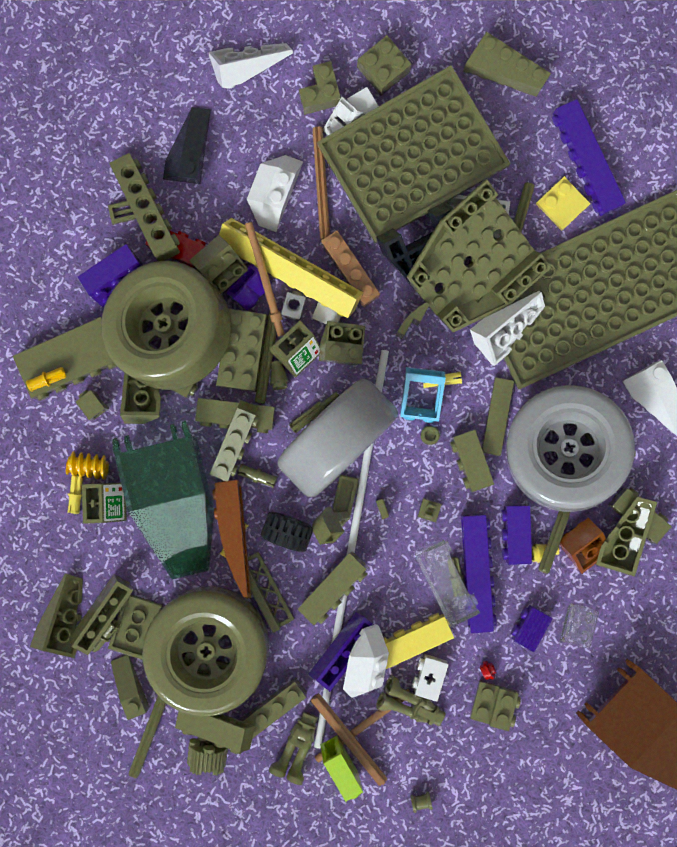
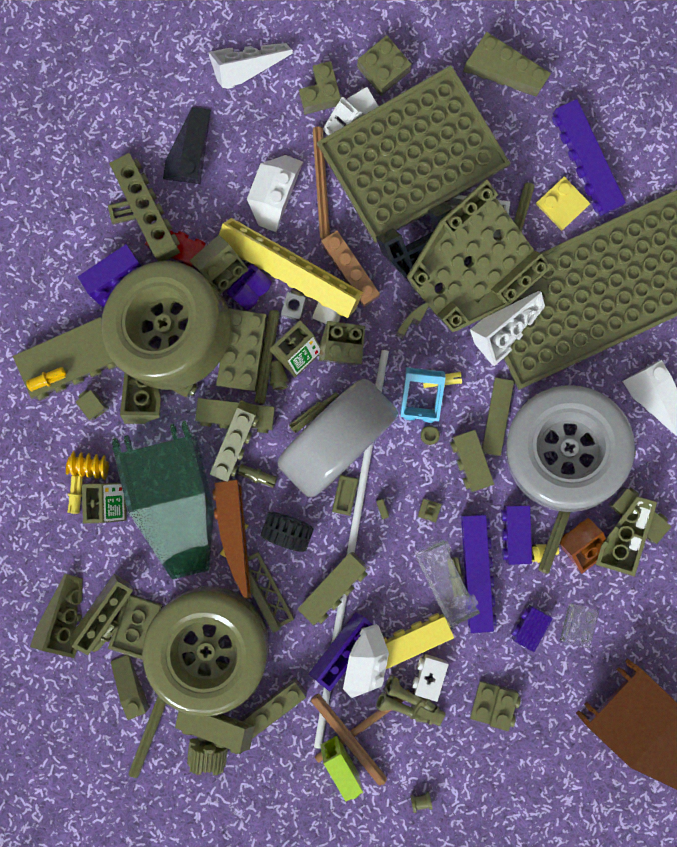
(275, 316): medium nougat bar -> none
(301, 736): olive piece -> none
(329, 524): olive brick -> none
(488, 670): red plate -> none

